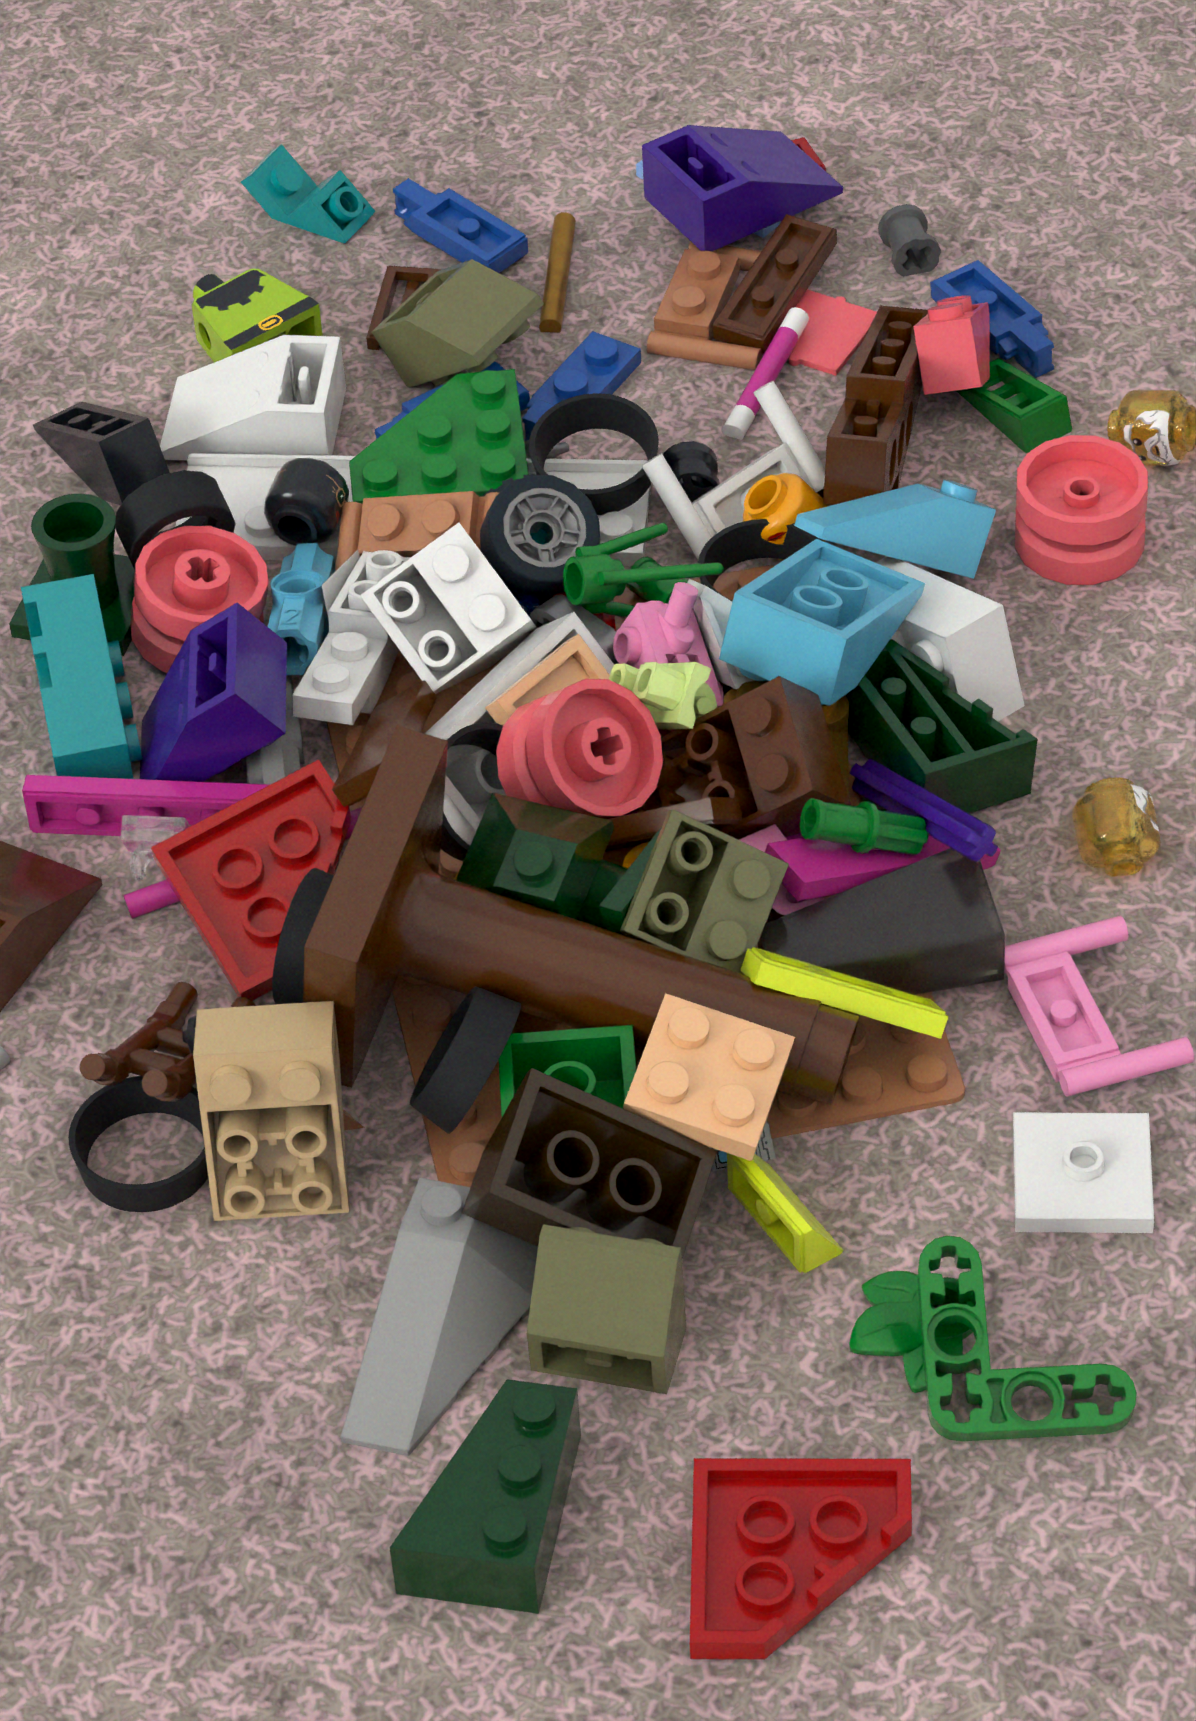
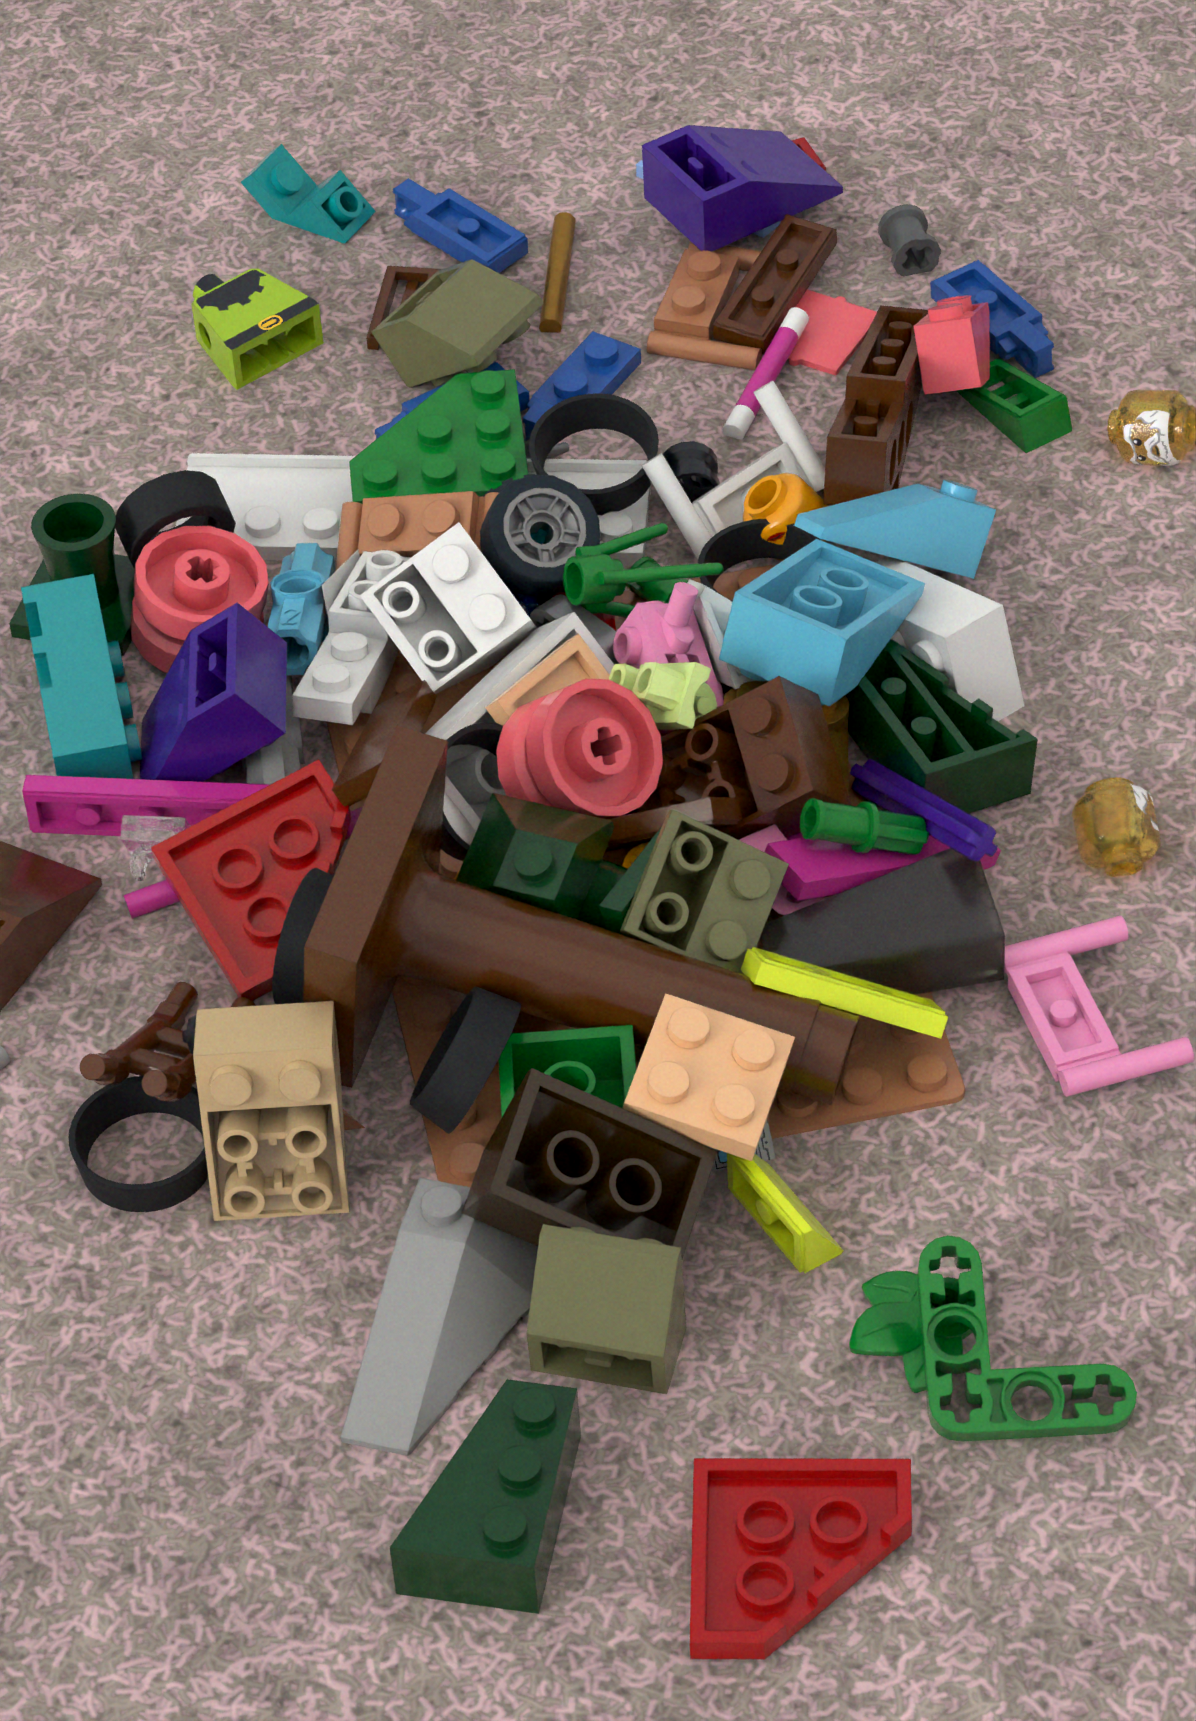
(105, 448): black slope -> none
(260, 401): white slope -> none
(305, 501): black head -> none
(1081, 509): coral wheel -> none
(1082, 1172): white plate -> none

